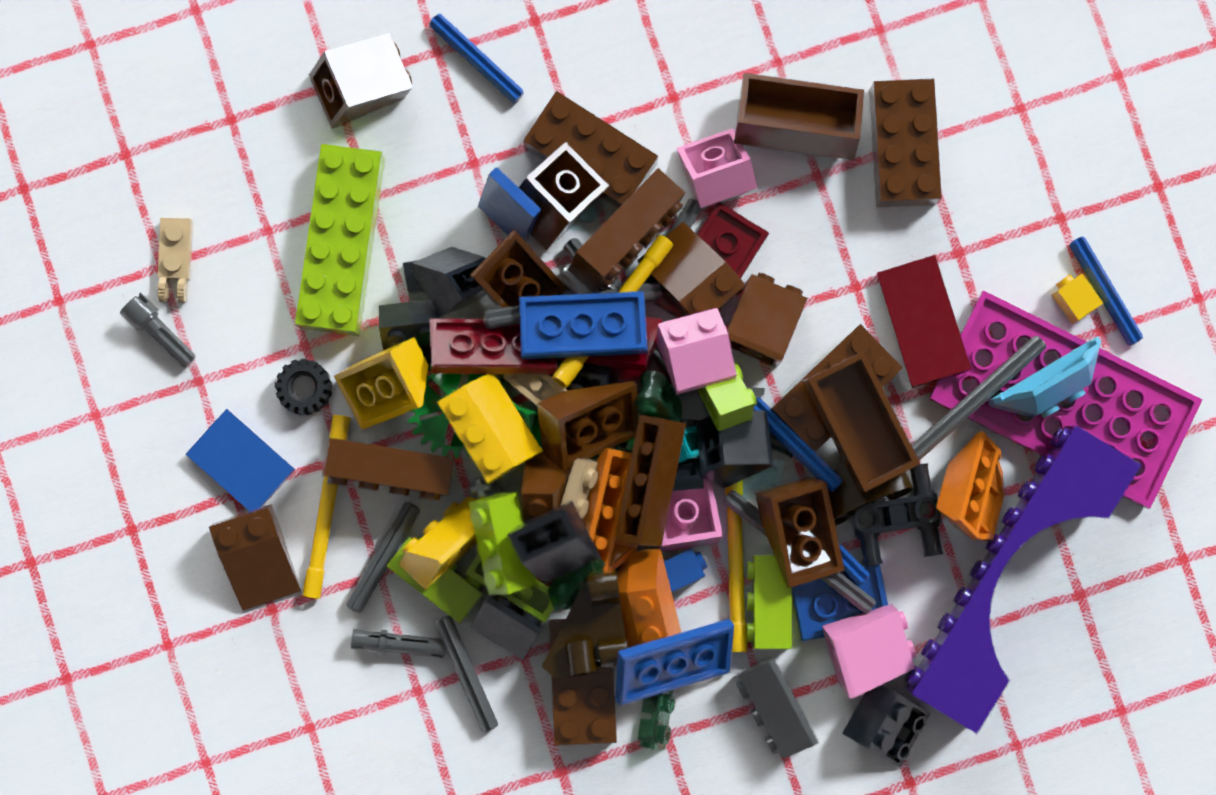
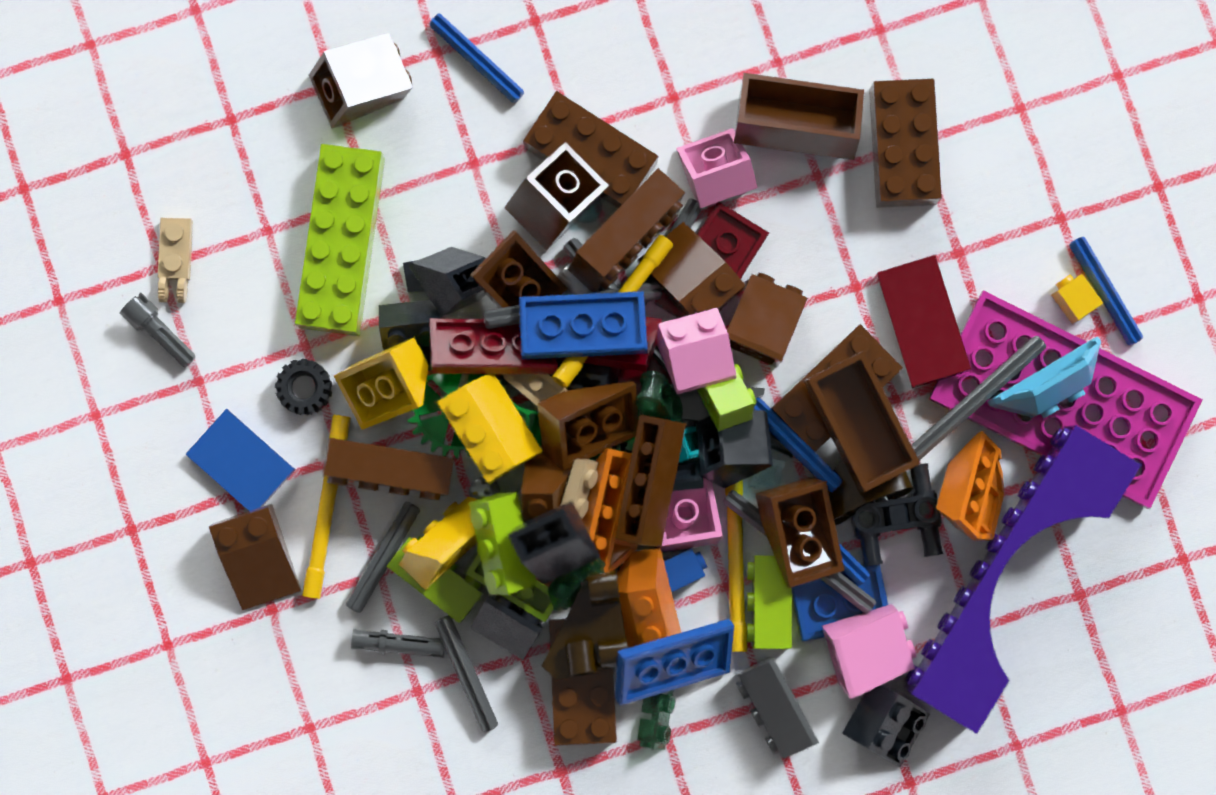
(508, 205): blue tile -> none

